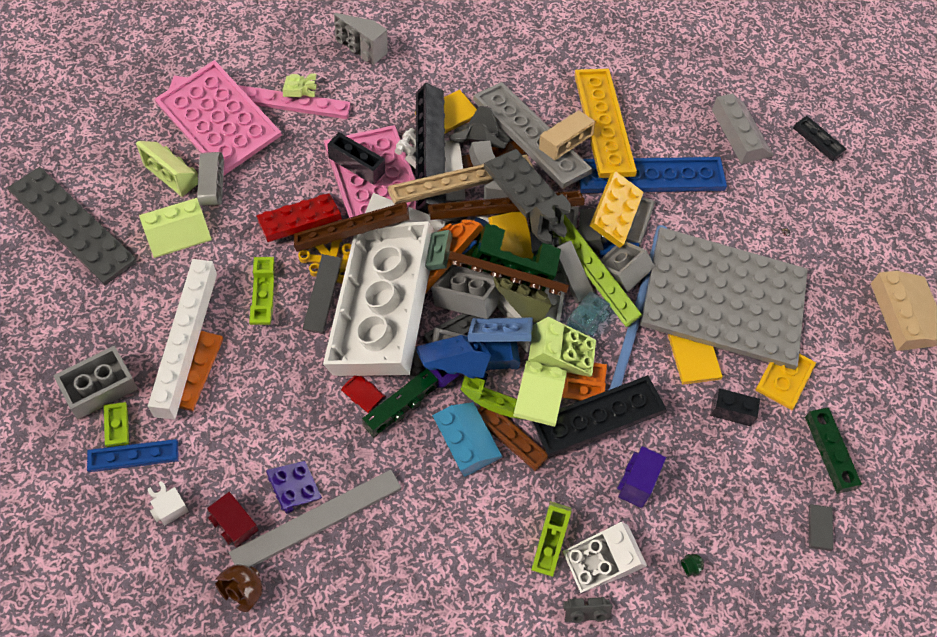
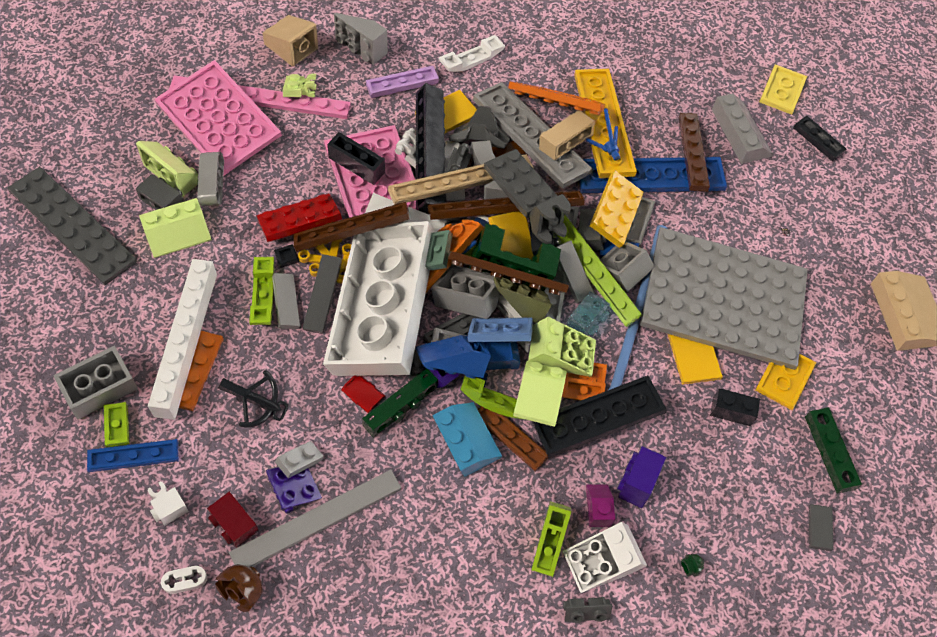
(158, 193): none -> dark grey brick
(182, 574): none -> white beam
(244, 395): none -> black piece
(285, 301): none -> light grey tile
(286, 256): none -> black tile
(292, 39): none -> tan slope
(299, 459): none -> light grey plate
(401, 81): none -> lavender plate
(459, 158): none -> dark grey hinge
(488, 49): none -> white slope
(562, 98): none -> orange plate
(600, 505): none -> magenta slope
(610, 146): none -> blue plant
(693, 152): none -> reddish brown plate
(783, 89): none -> light yellow tile

